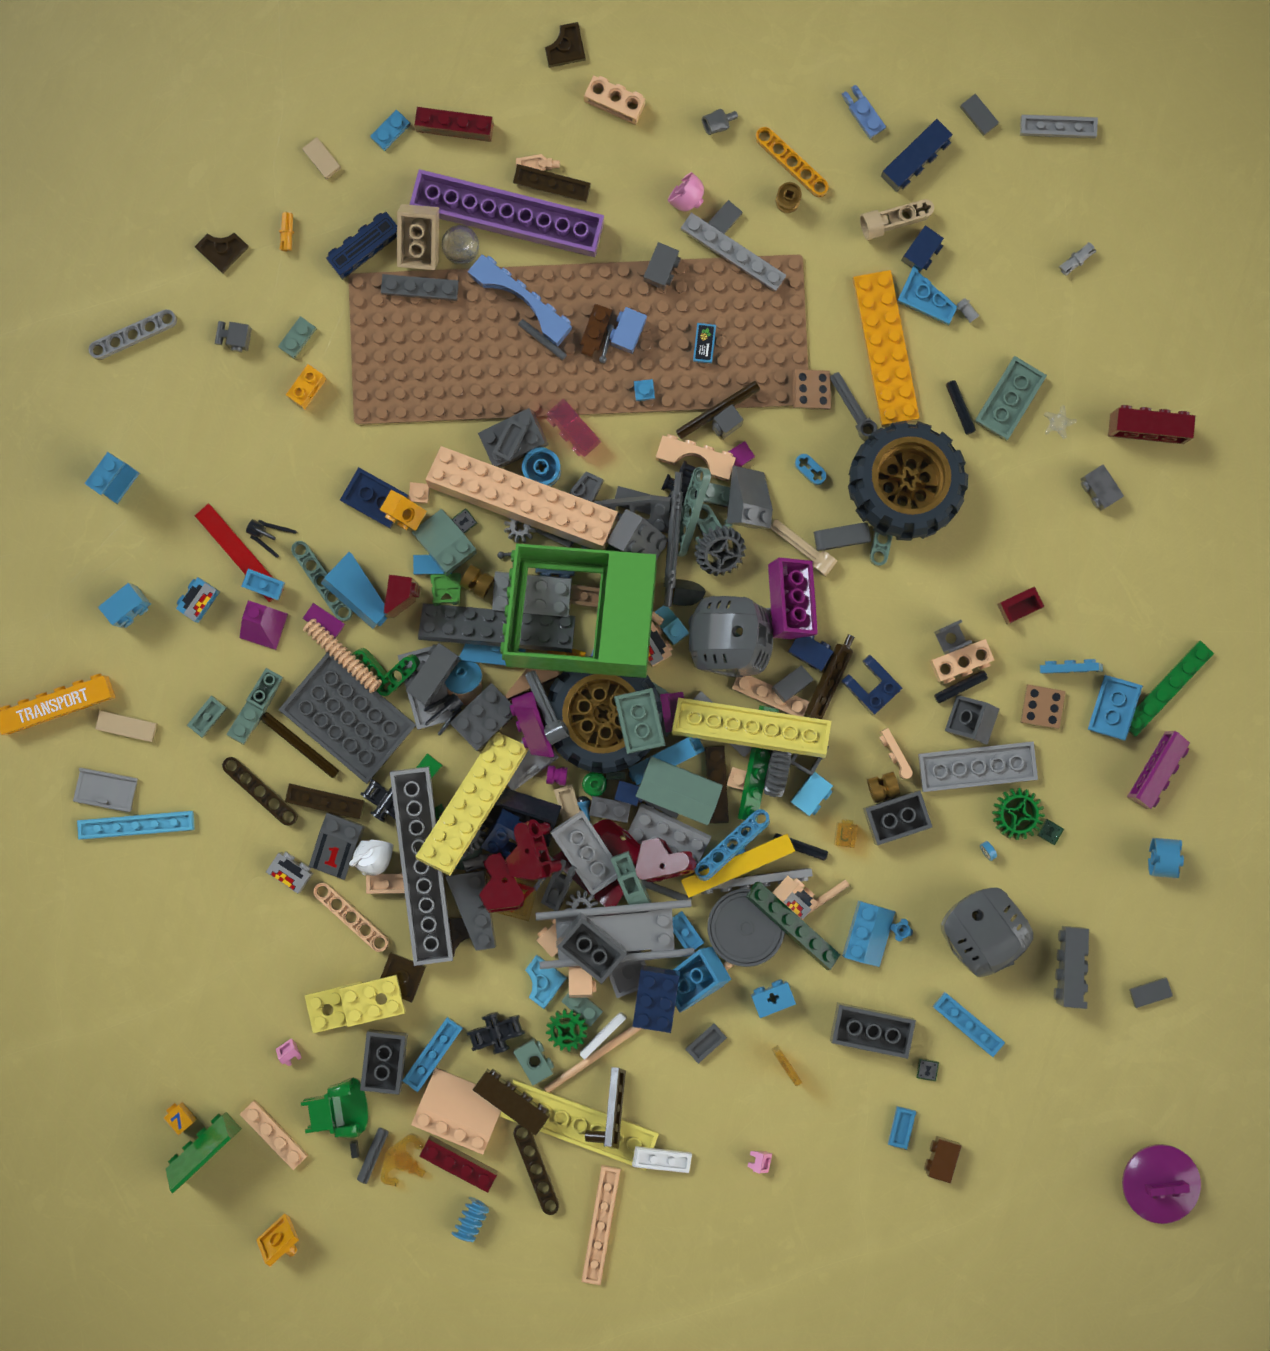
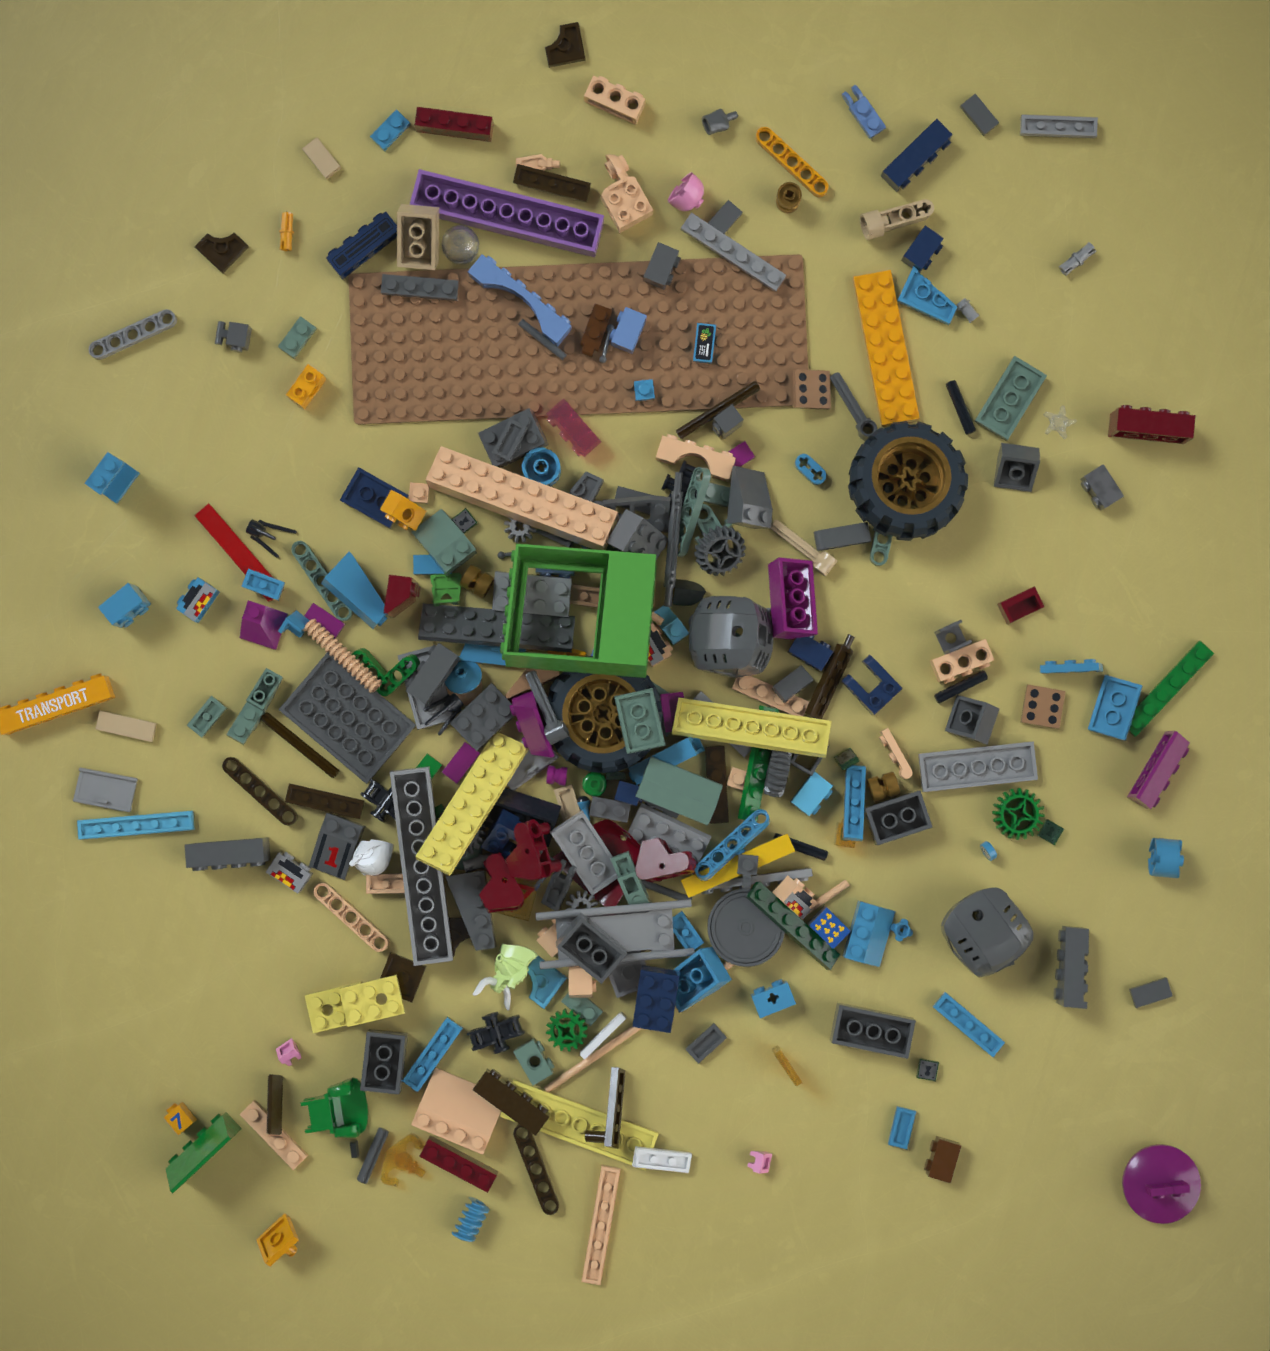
(224, 853): none -> dark grey brick
(274, 1104): none -> dark brown slope
(294, 623): none -> dark azure panel
(461, 762): none -> magenta tile
(510, 969): none -> yellowish green helmet
(624, 198): none -> light nougat brick
(747, 866): none -> dark grey plate
(828, 927): none -> blue piece
(846, 759): none -> tile
(854, 803): none -> dark azure plate
(1016, 467): none -> dark grey slope

